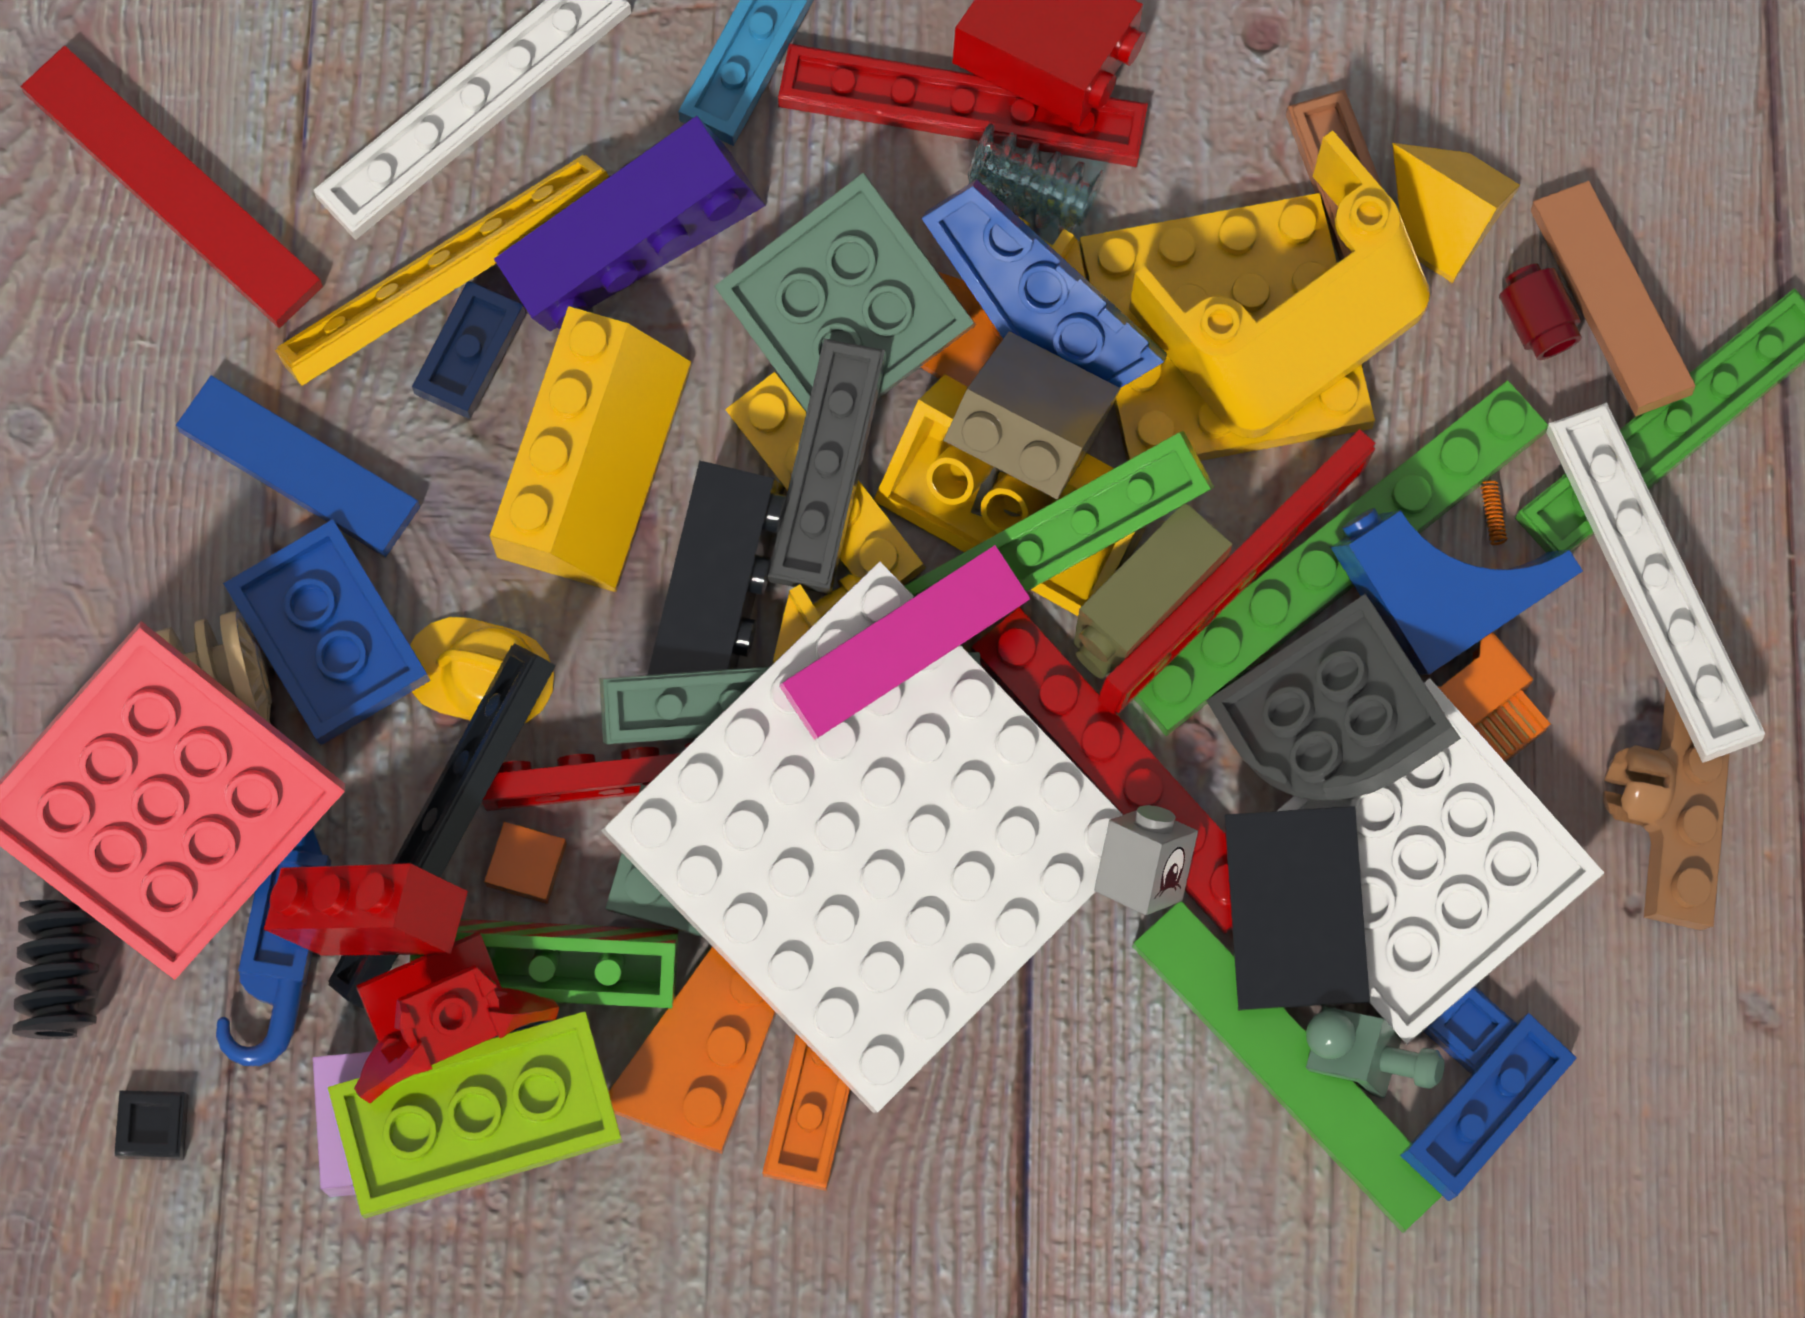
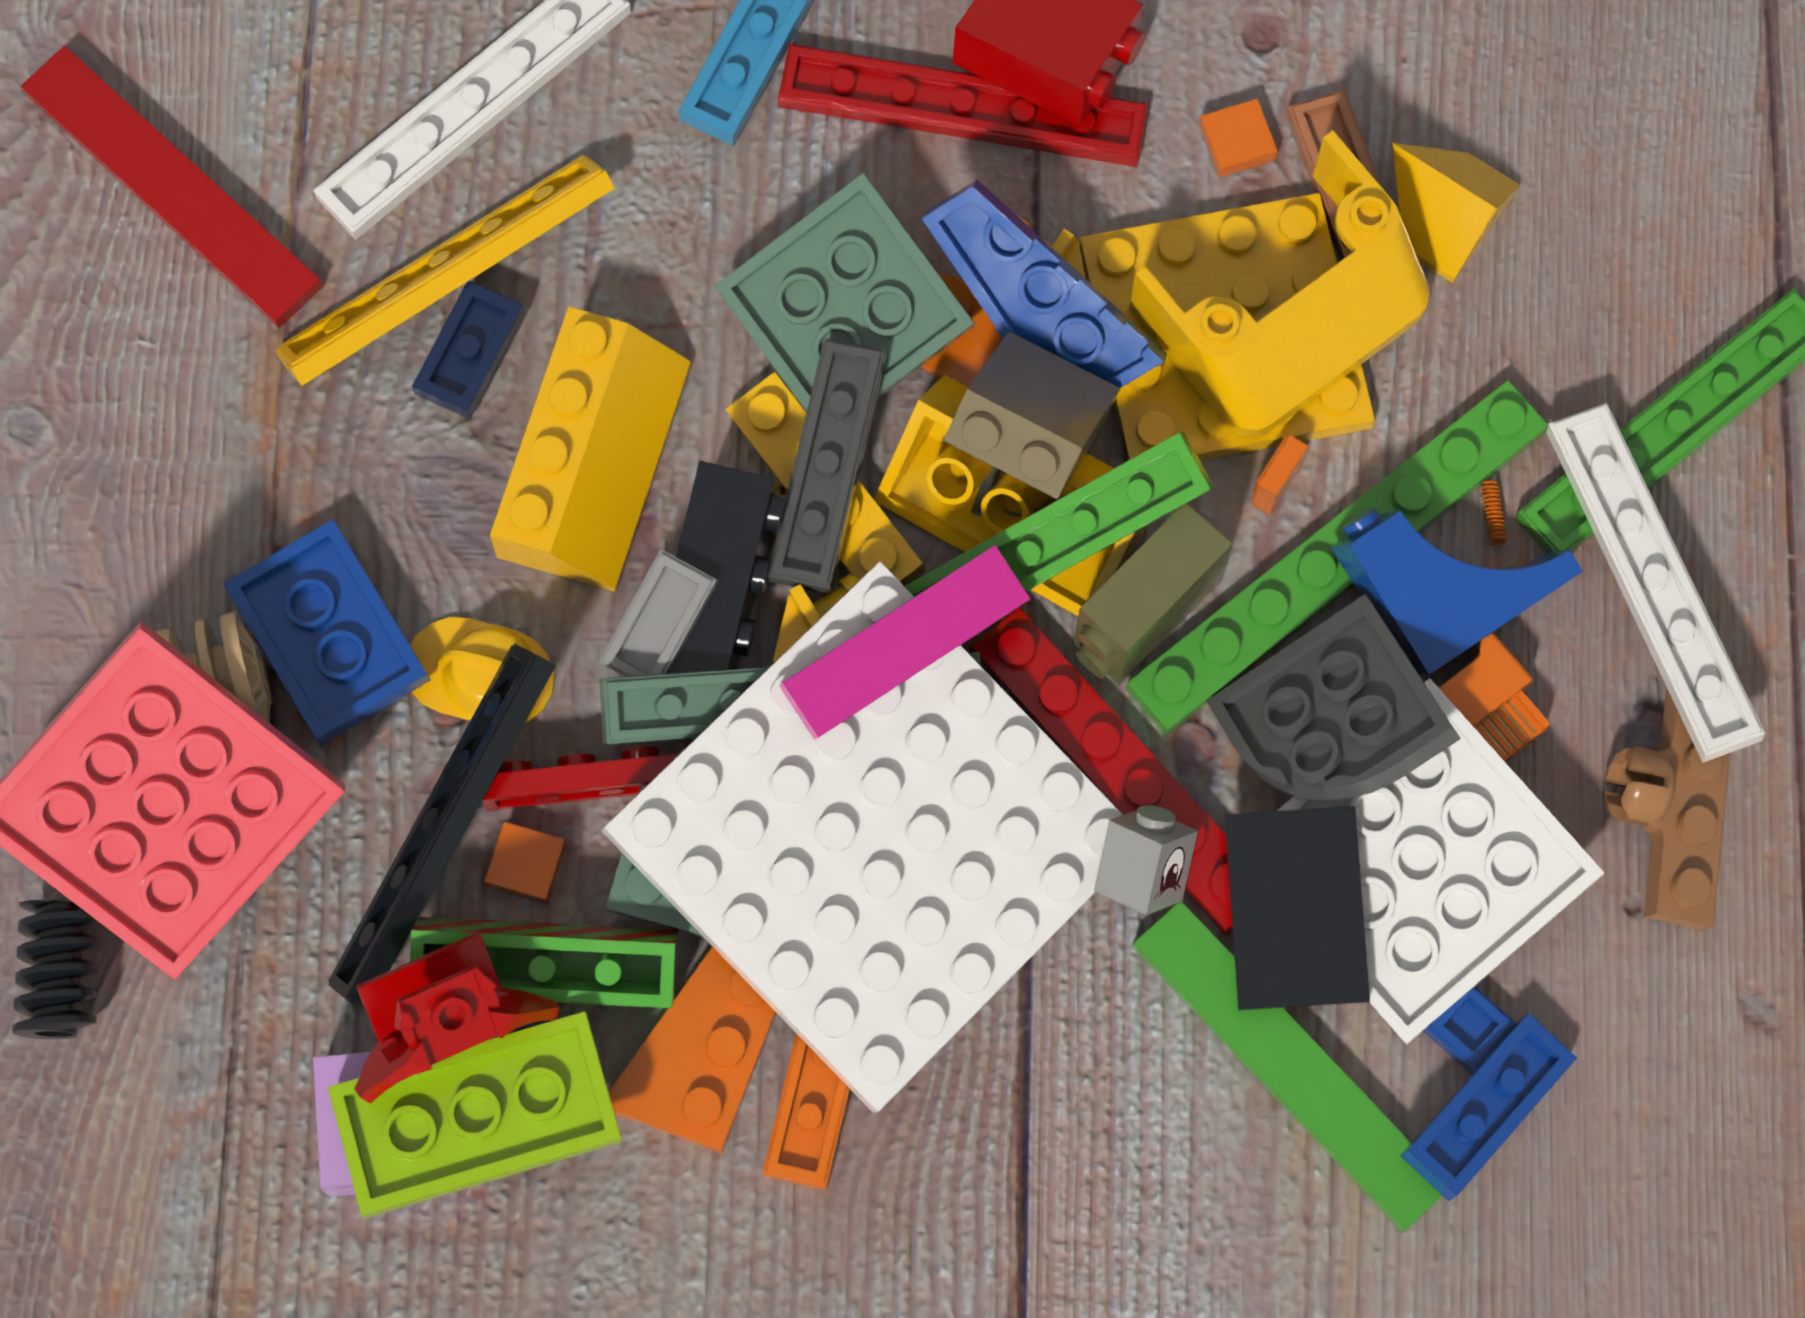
(151, 1125): black tile -> none
(272, 967): blue plate -> none
(298, 466): blue tile -> none
(366, 910): red brick -> none
(630, 225): dark purple wedge -> none
(659, 618): none -> light grey tile
(1034, 183): clear light blue piece -> none
(1236, 573): red tile -> none
(1238, 138): none -> orange tile
(1279, 474): none -> orange tile
(1366, 1052): sand green piece -> none
(1540, 311): dark red brick -> none
(1612, 298): nougat tile -> none

